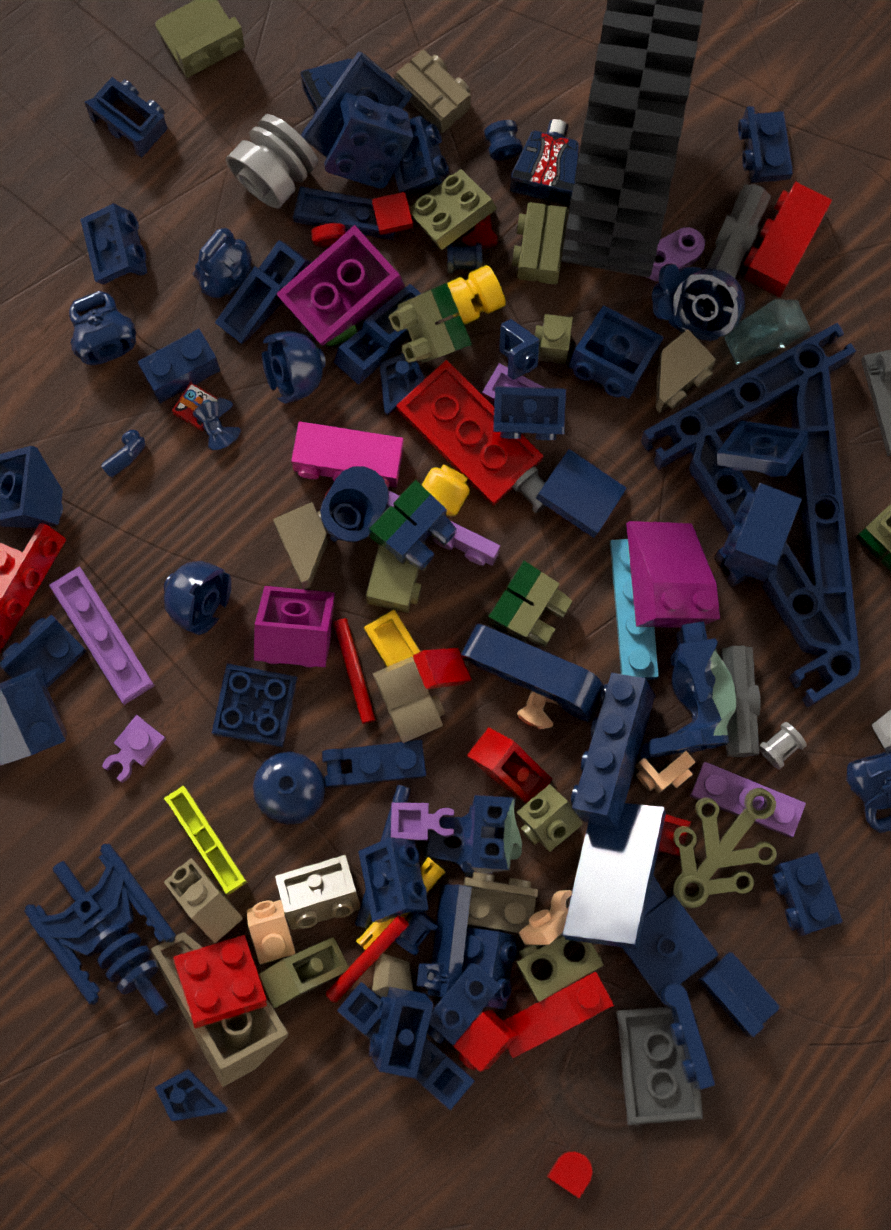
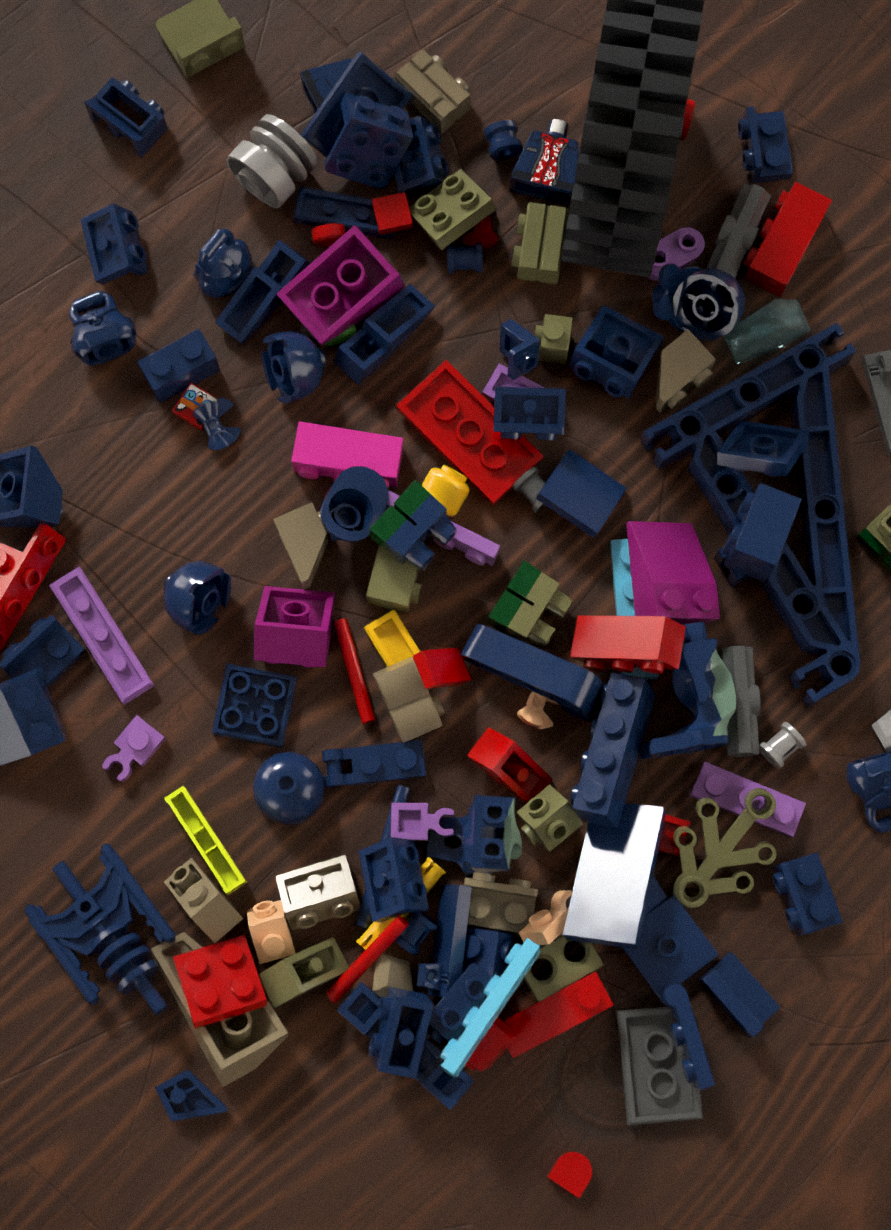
(126, 455): dark blue arm -> none
(398, 380): dark blue piece -> none
(419, 317): olive hips -> none
(477, 294): yellow wheel -> none
(480, 1020): none -> medium azure plate
(628, 643): none -> brick
(675, 773): light nougat bracket -> none
(689, 109): none -> red tile

